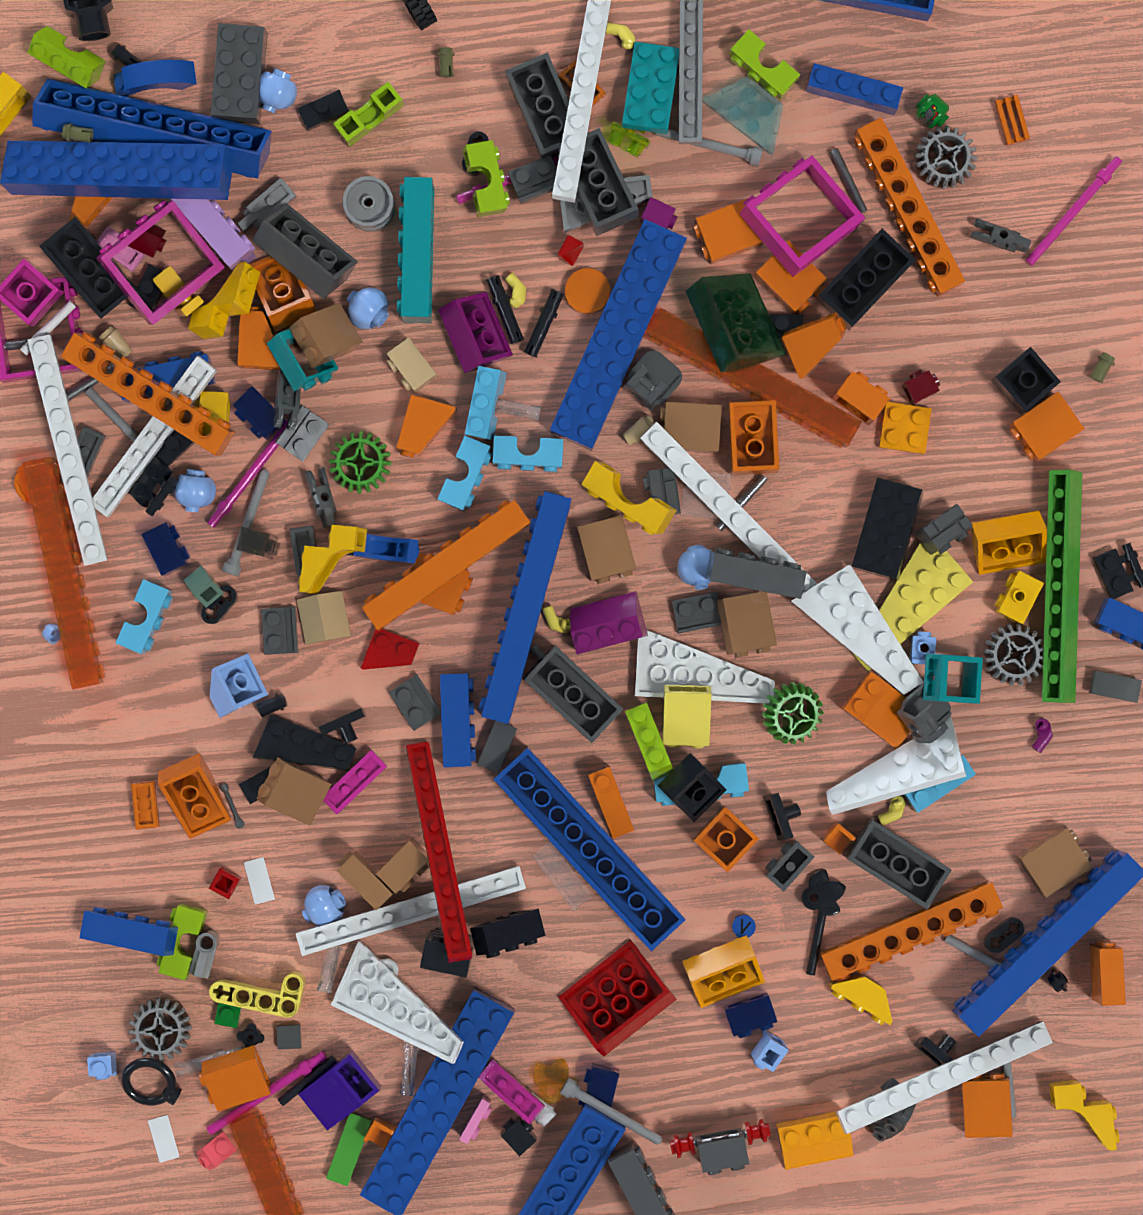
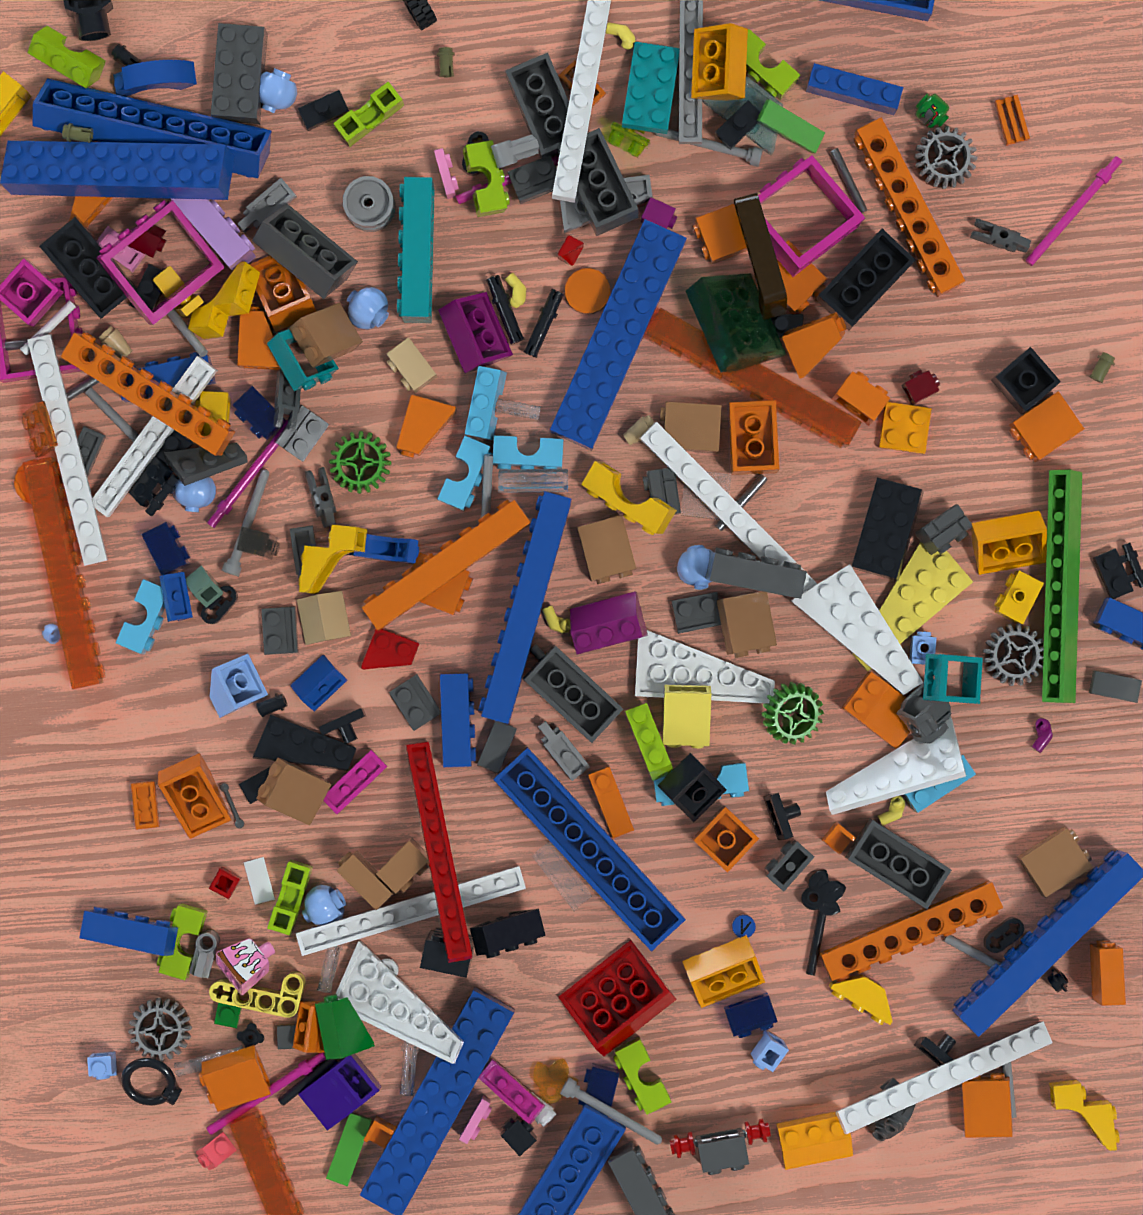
(40, 429): none -> clear orange plate
(163, 1138): white sticker -> none
(176, 596): none -> blue panel
(189, 335): none -> light grey bar
(198, 463): none -> dark grey wing
(245, 963): none -> torso
(290, 897): none -> lime arch
(307, 1030): none -> orange brick
(318, 683): none -> blue panel
(341, 1028): none -> green slope
(444, 163): none -> bright pink plate
(487, 484): none -> light grey bar
(511, 151): none -> light grey piece
(532, 480): none -> clear panel
(563, 751): none -> light grey hinge
(650, 1095): none -> lime arch
(653, 379): dark grey piece -> none
(719, 62): none -> light orange slope
(738, 125): none -> black tile
(772, 292): none -> dark brown beam
(790, 126): none -> bright green tile

